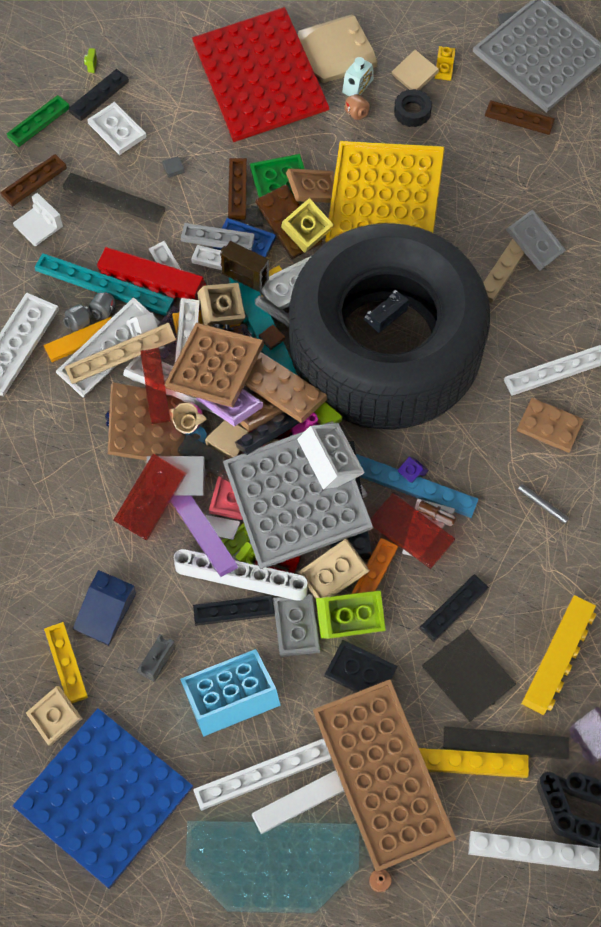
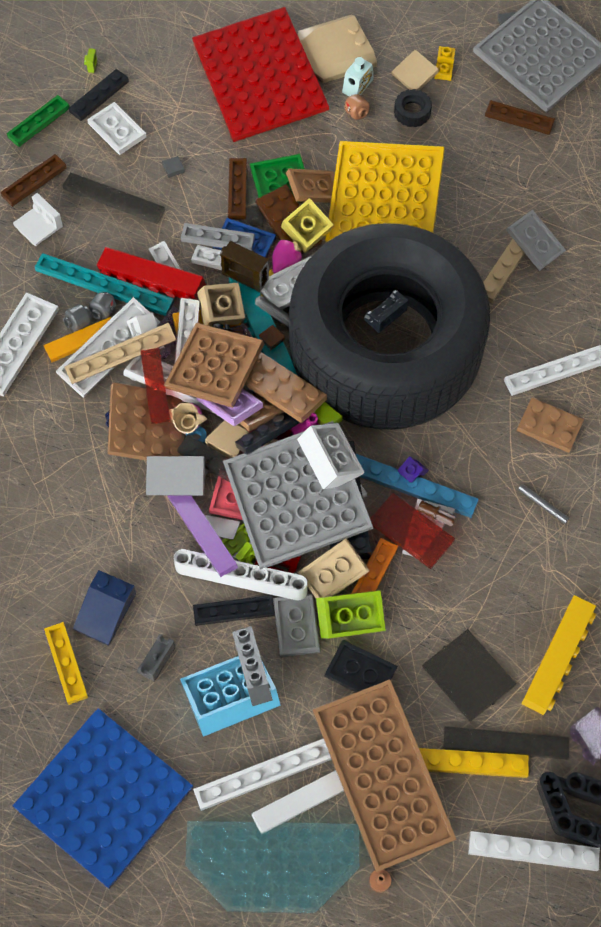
(53, 715): tan tile -> none
(149, 497): clear red tile -> none
(252, 666): none -> brick
(285, 254): none -> dark pink hat
(454, 608): black tile -> none

